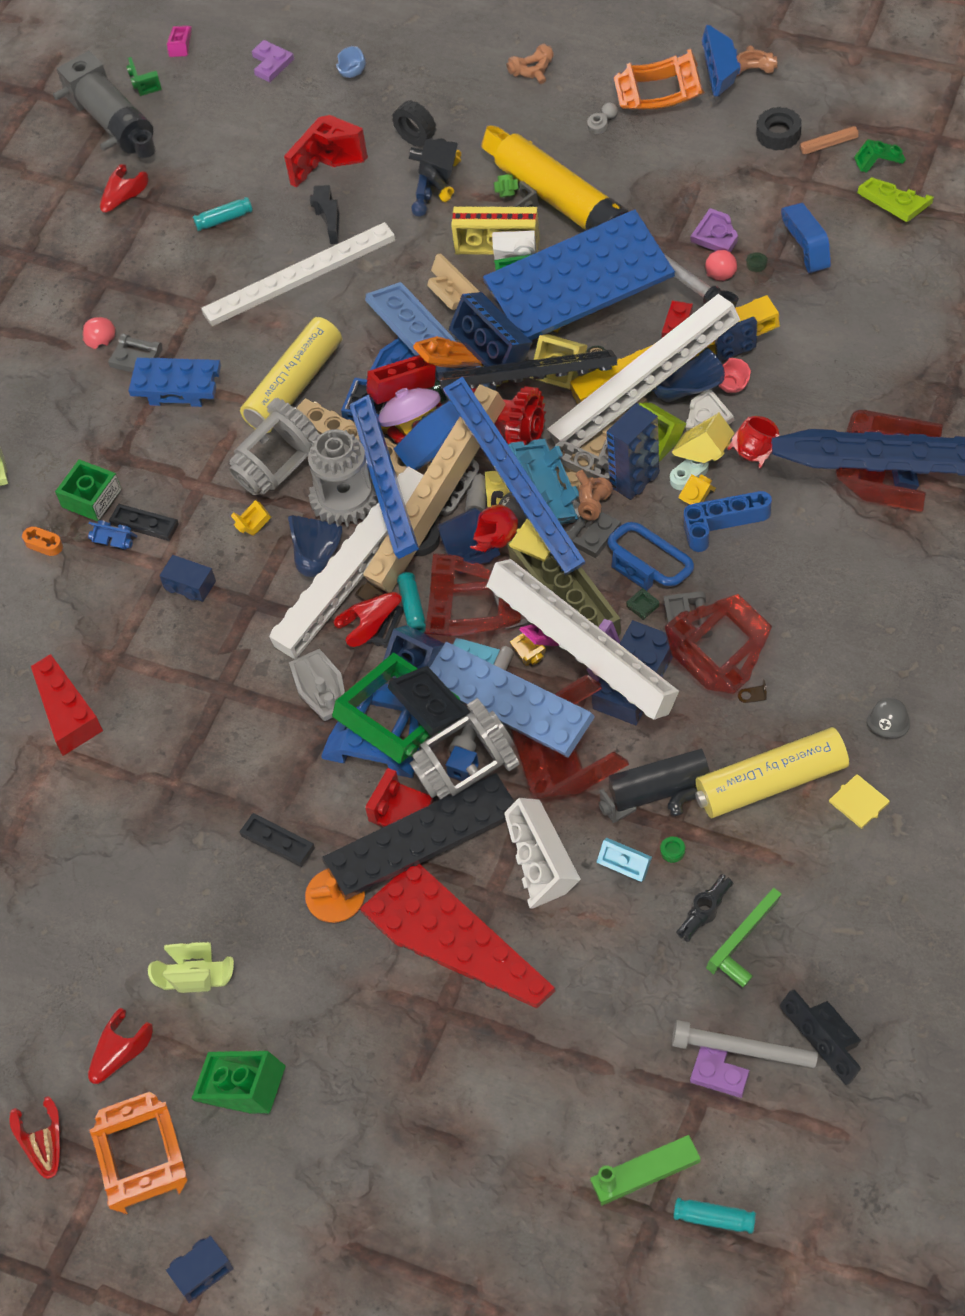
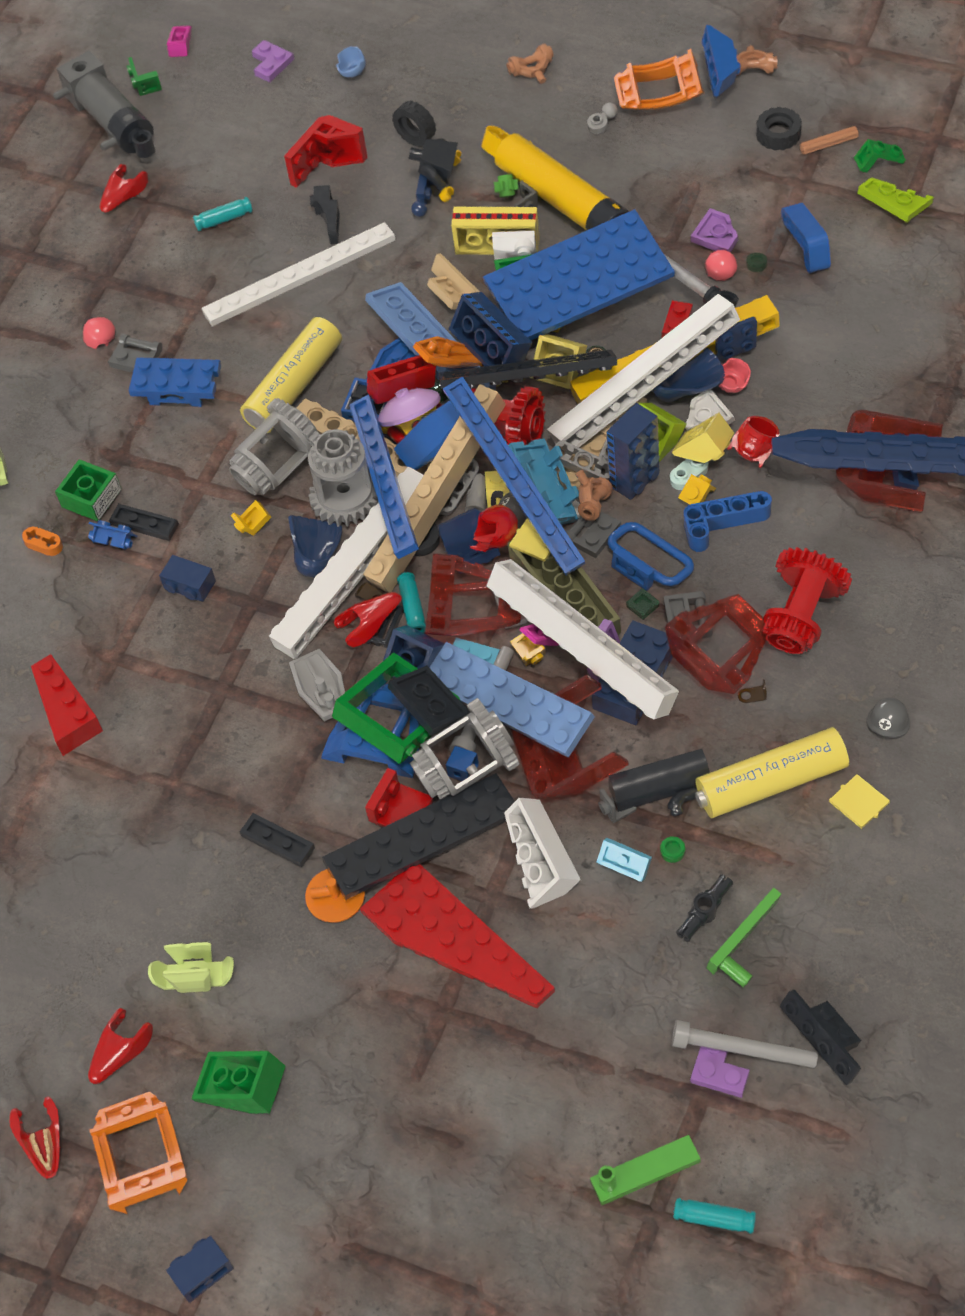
(811, 578): none -> red piece

